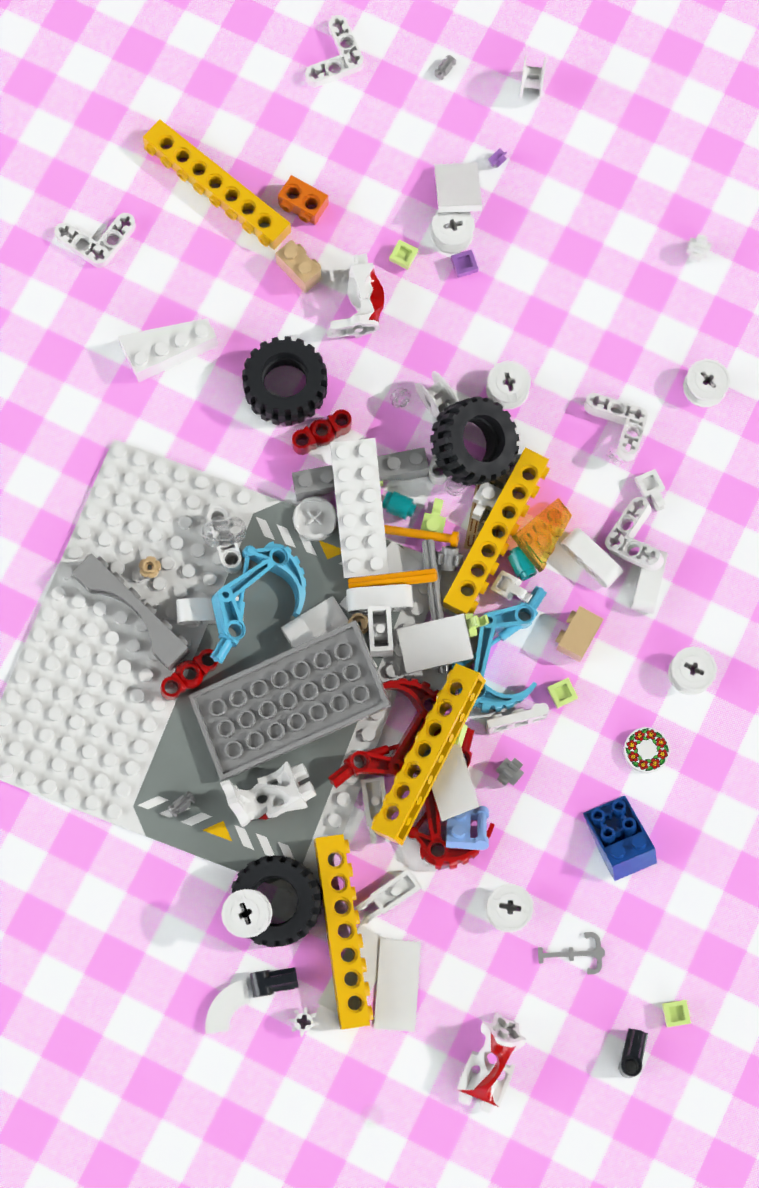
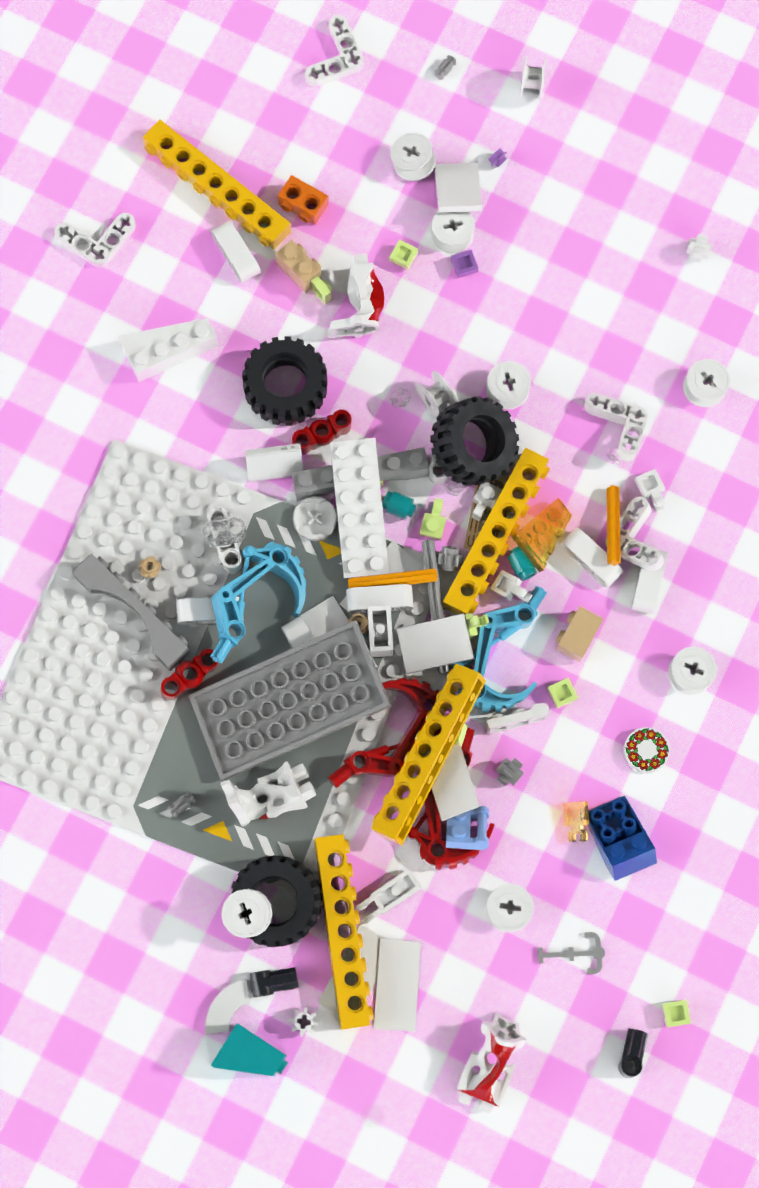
(235, 251): none -> white beam
(249, 1054): none -> teal slope
(273, 462): none -> white piece
(321, 289): none -> yellowish green plate
(373, 794): white hinge -> none
(413, 156): none -> white piece
(423, 534): light orange bar -> none
(576, 816): none -> clear yellow plate
(613, 525): none -> light orange axle

